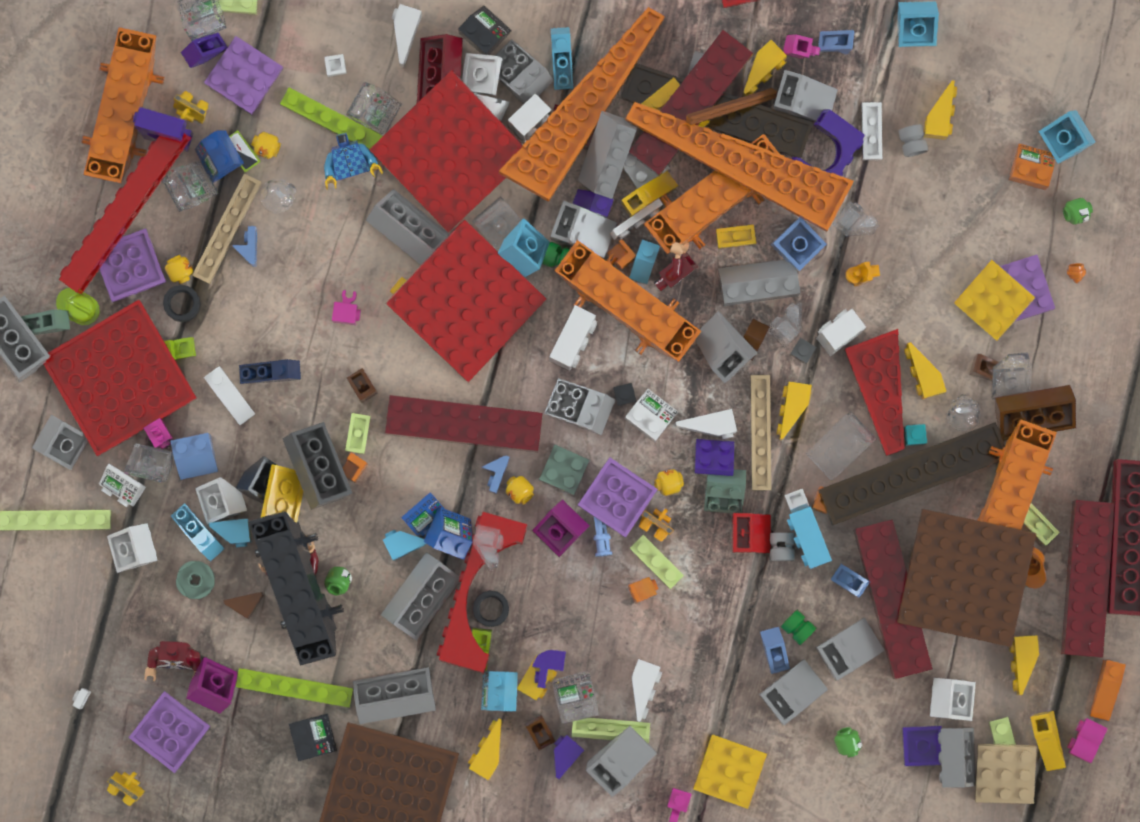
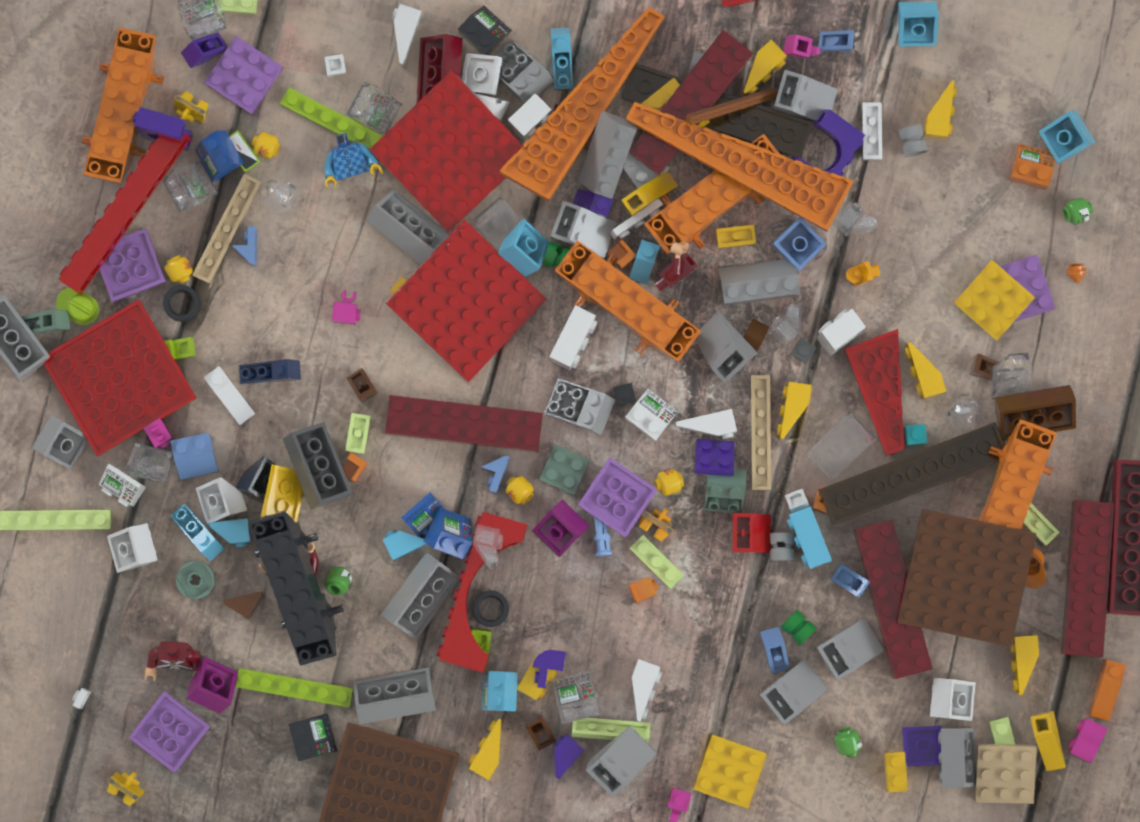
(895, 771): none -> yellow brick

